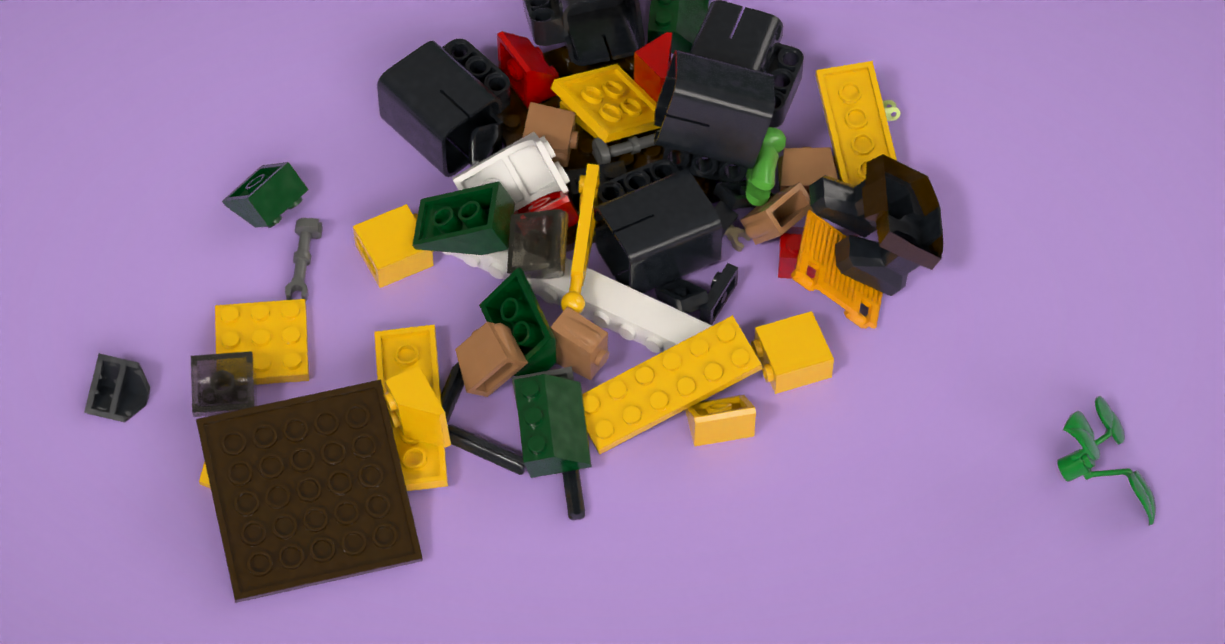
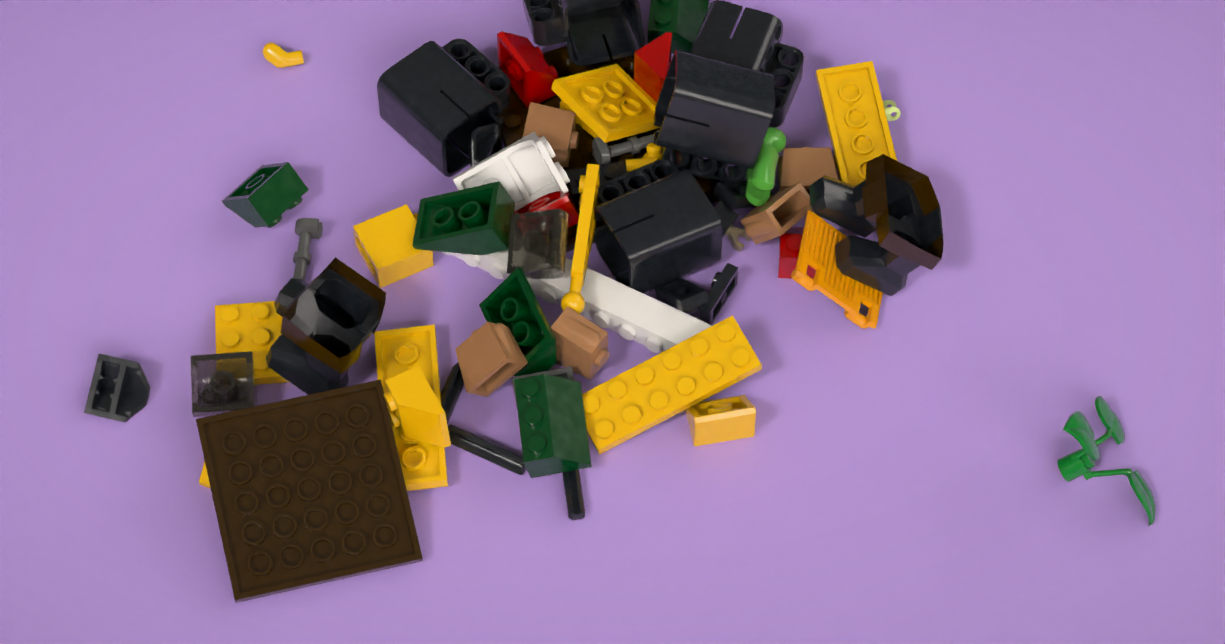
(281, 58): none -> yellow arm
(324, 327): none -> black piece
(653, 154): none -> yellow arm
(793, 352): yellow piece -> none

